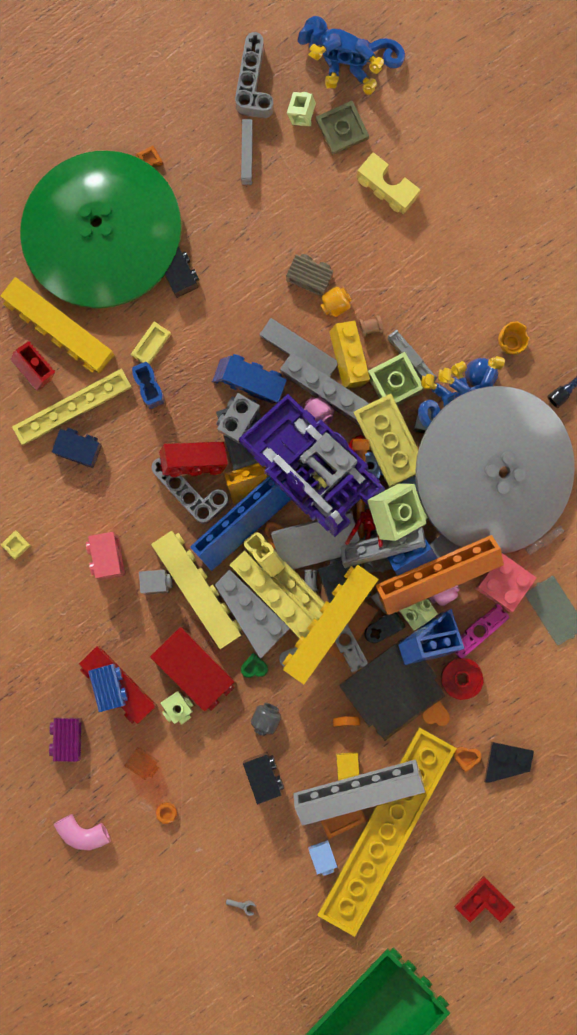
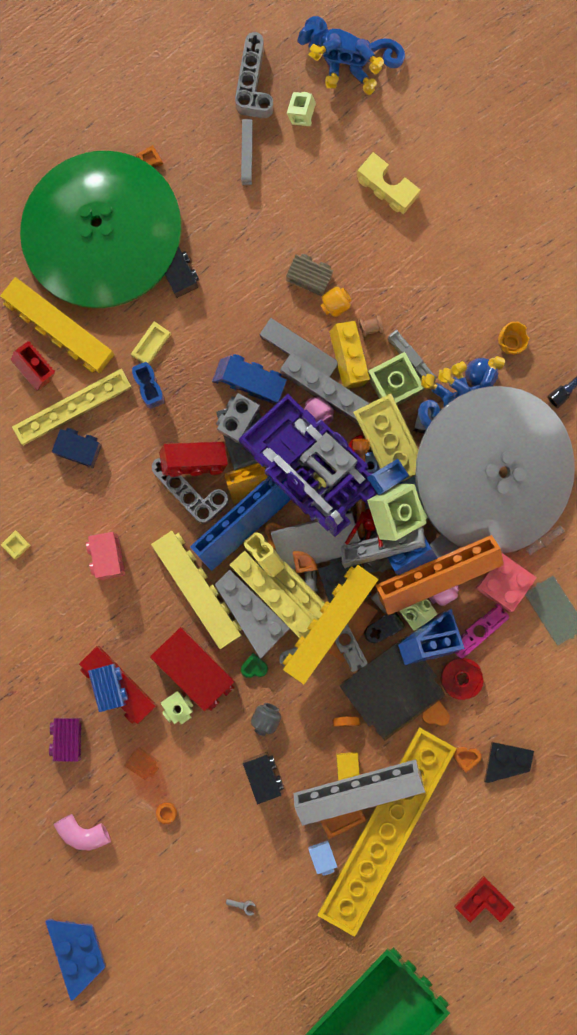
(76, 953): none -> blue wing
(155, 582): light grey brick -> none
(303, 562): none -> orange tile
(342, 127): olive plate -> none
(388, 476): none -> blue tile

